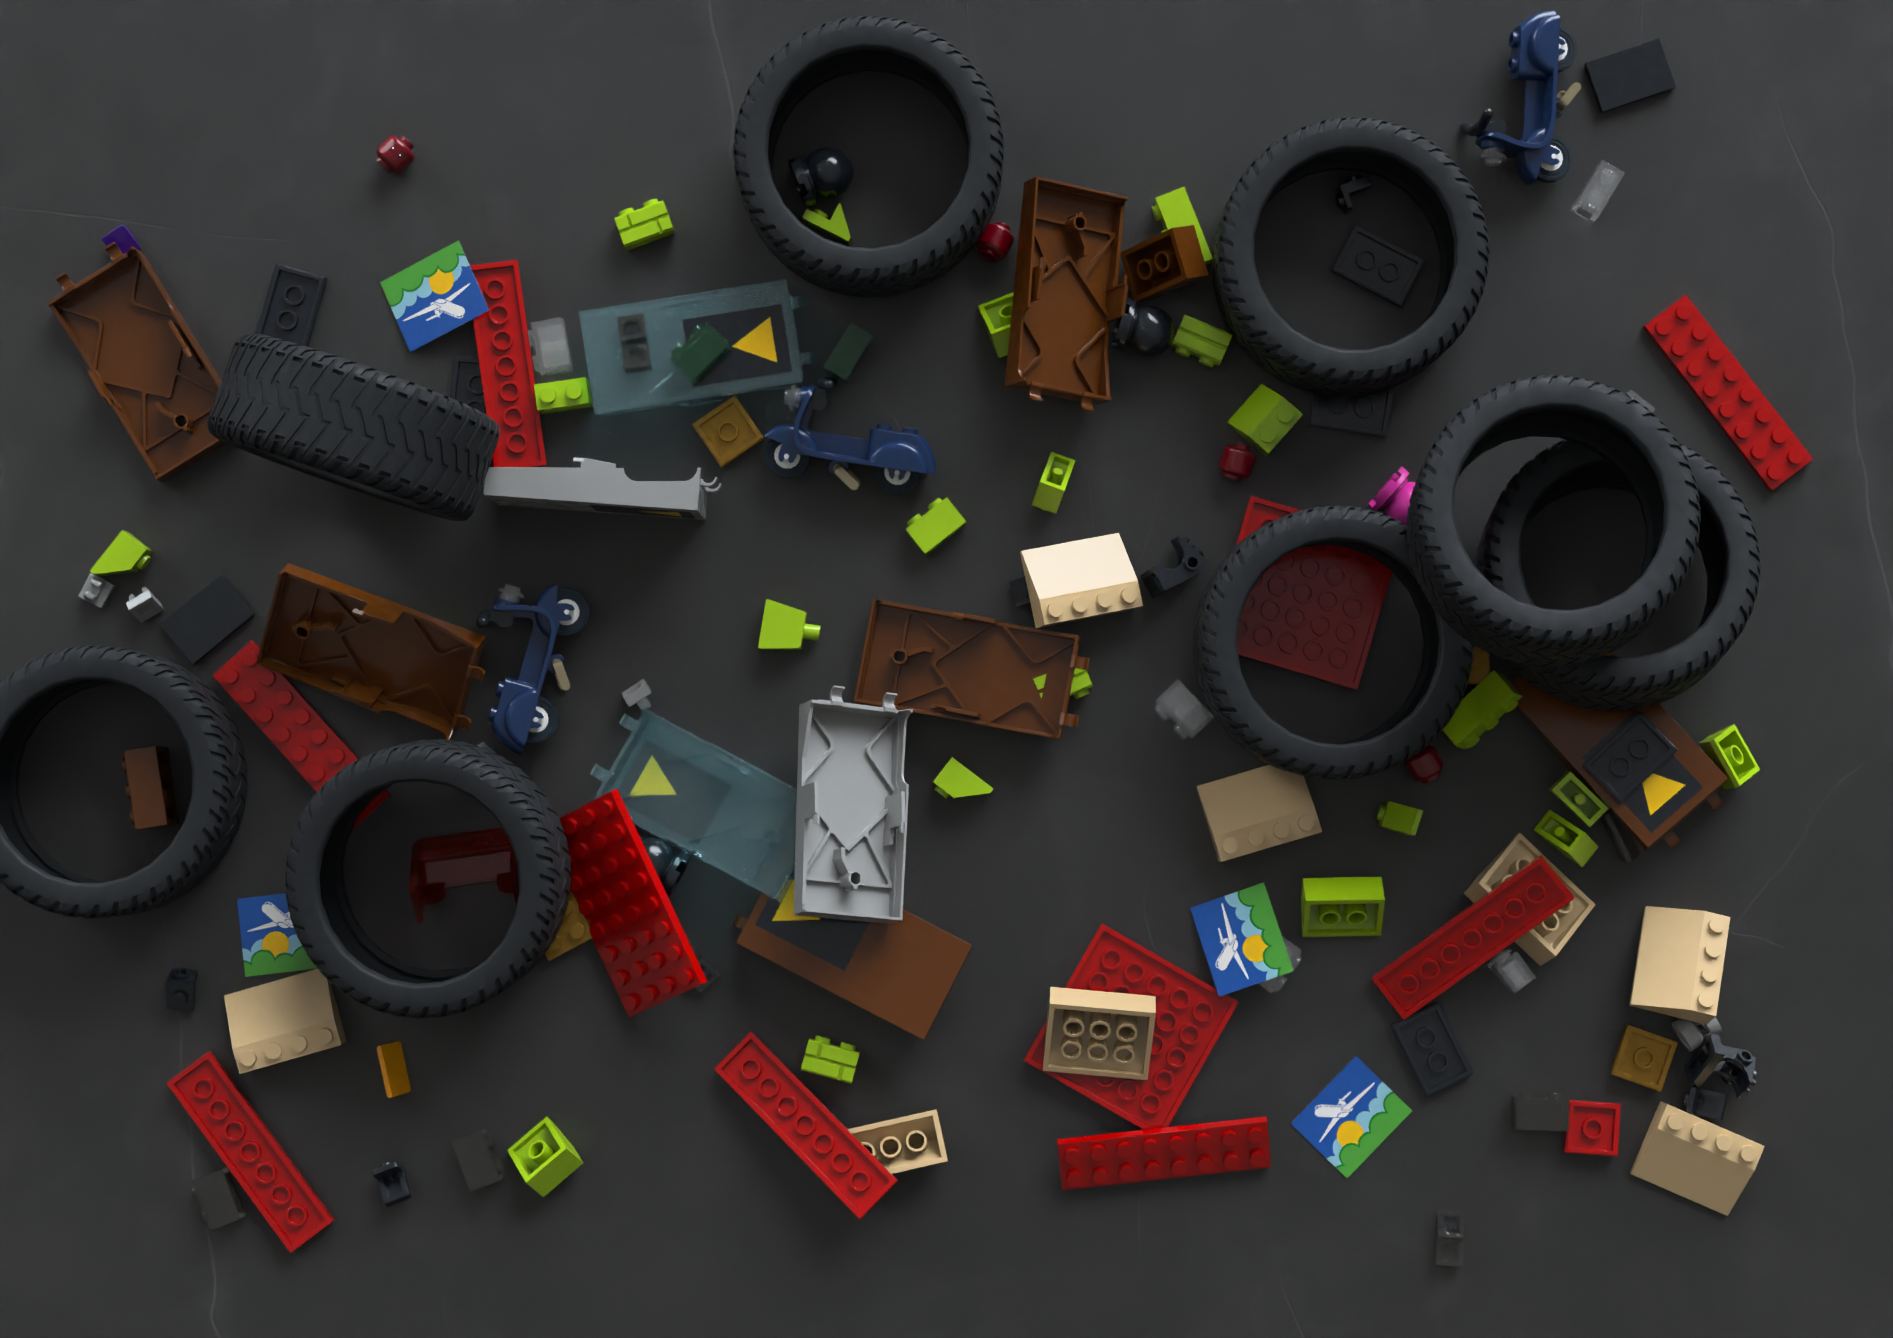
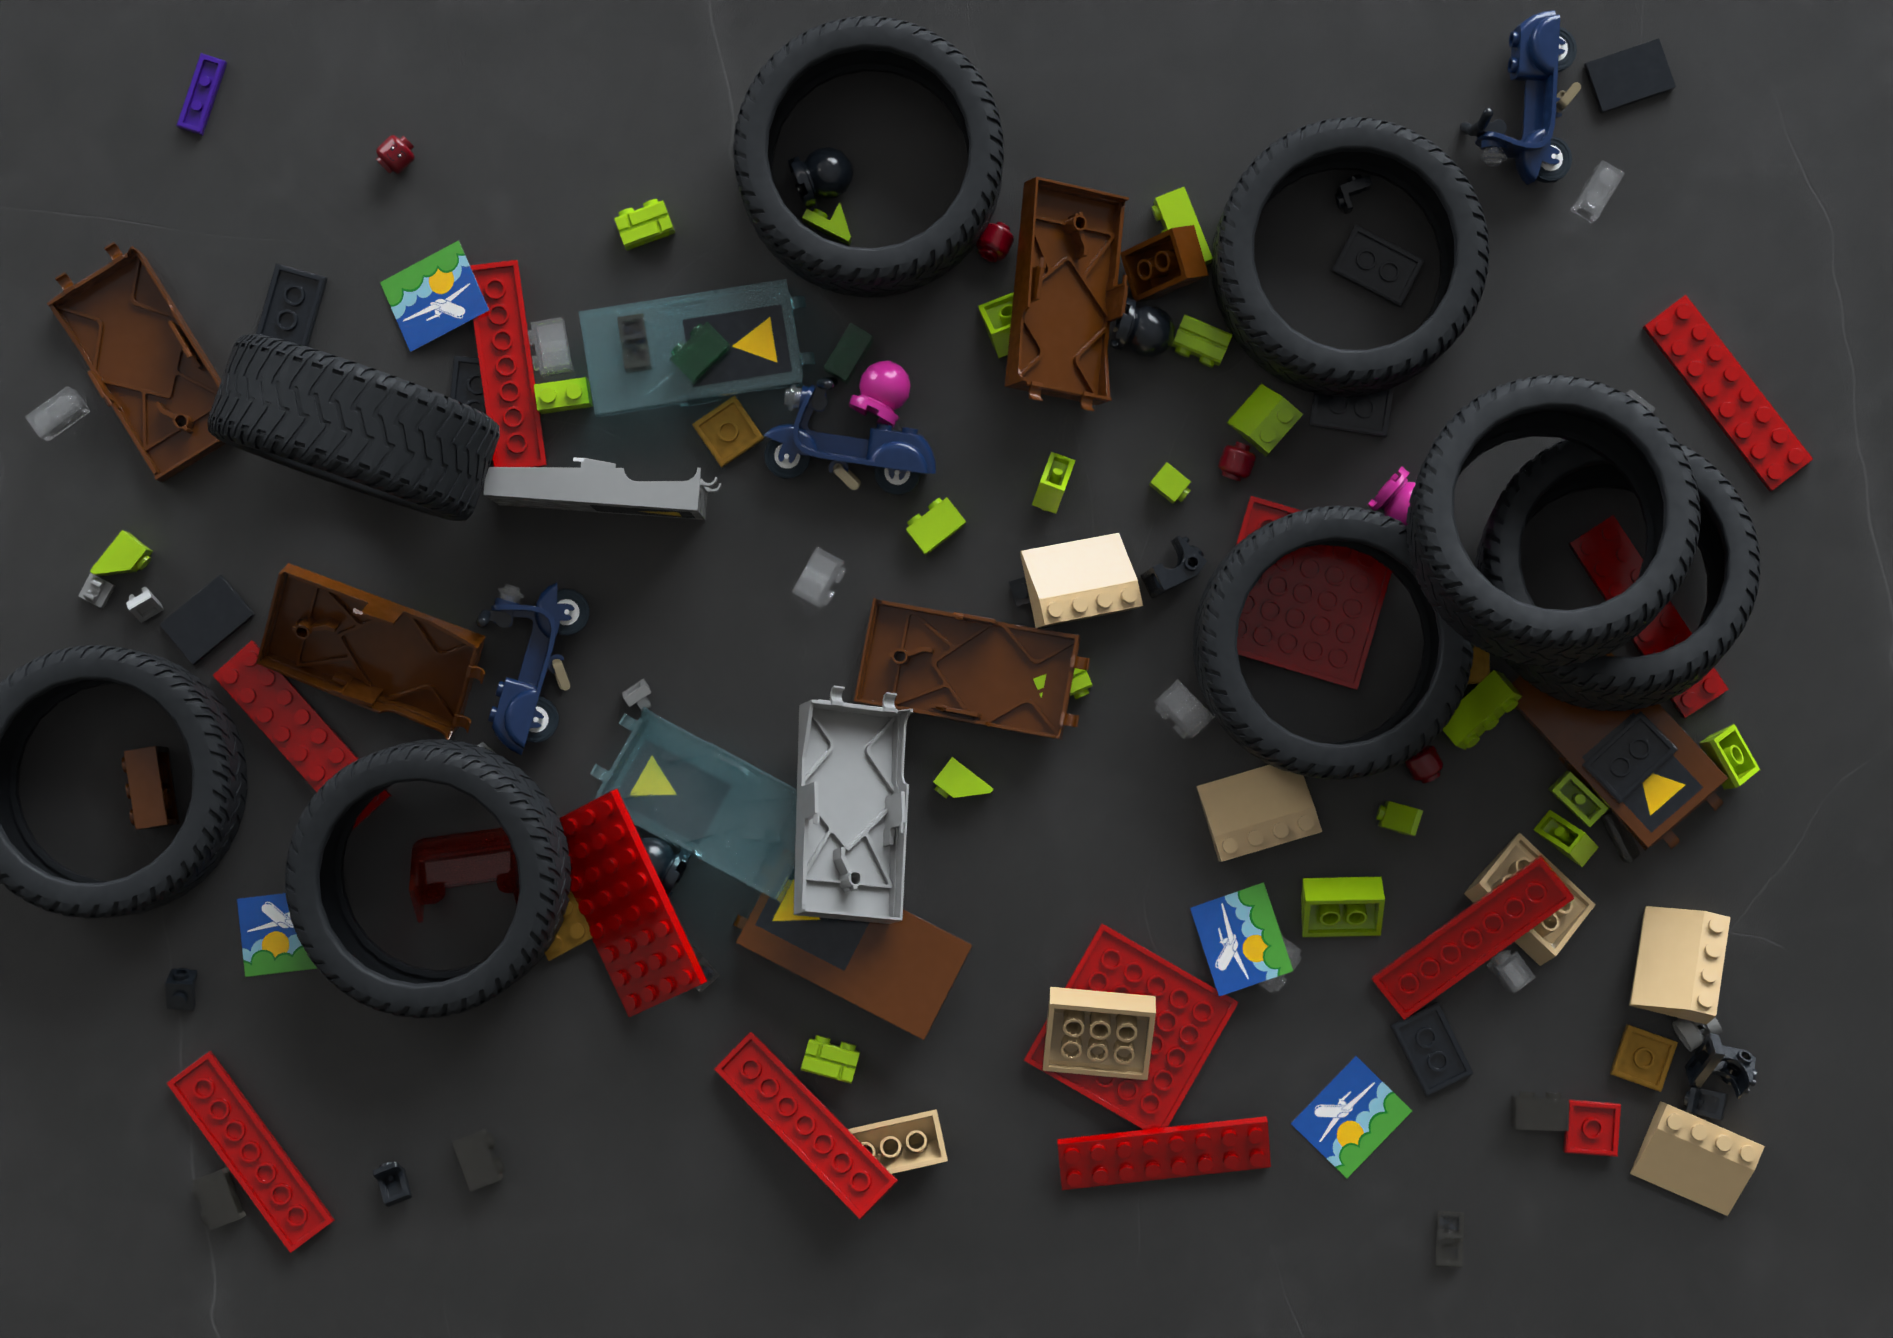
(57, 413): none -> clear brick
(122, 238): dark purple slope -> none
(201, 94): none -> dark purple tile
(283, 1020): tan slope -> none
(393, 1069): light orange slope -> none
(544, 1157): lime slope -> none
(785, 628): lime torso -> none
(819, 577): none -> clear brick
(882, 390): none -> dark pink tile
(1170, 484): none -> lime brick
(1613, 568): none -> red plate

